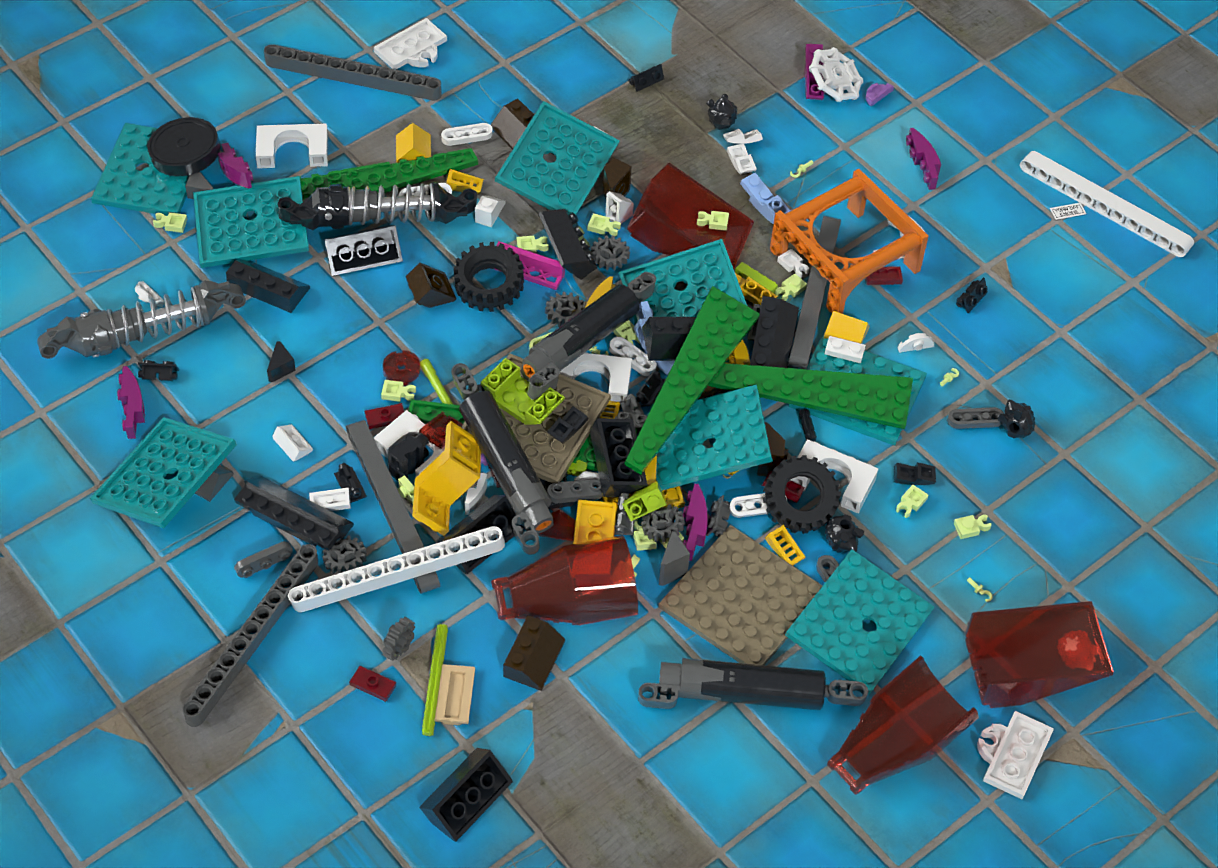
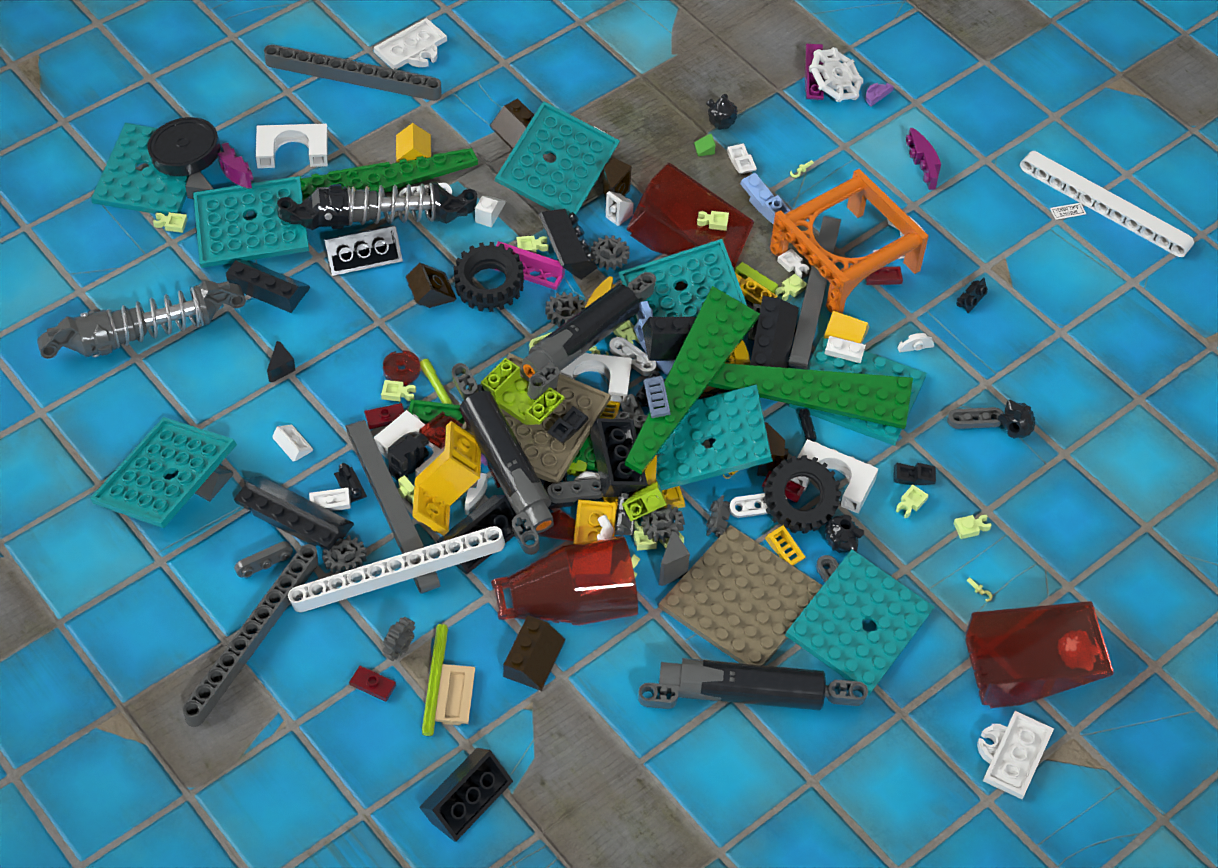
(131, 401): magenta slope -> none
(145, 294): white plate -> none
(150, 368): black hinge -> none
(458, 181): yellow slope -> none
(466, 134): white plate -> none
(602, 224): yellowish green plate -> none
(607, 529): none -> white arm
(647, 78): black hinge -> none
(656, 385): none -> sand blue slope
(696, 520): magenta slope -> none
(705, 146): none -> bright green slope
(738, 137): white slope -> none
(901, 728): clear red windscreen -> none
(948, 377): yellowish green hand -> none

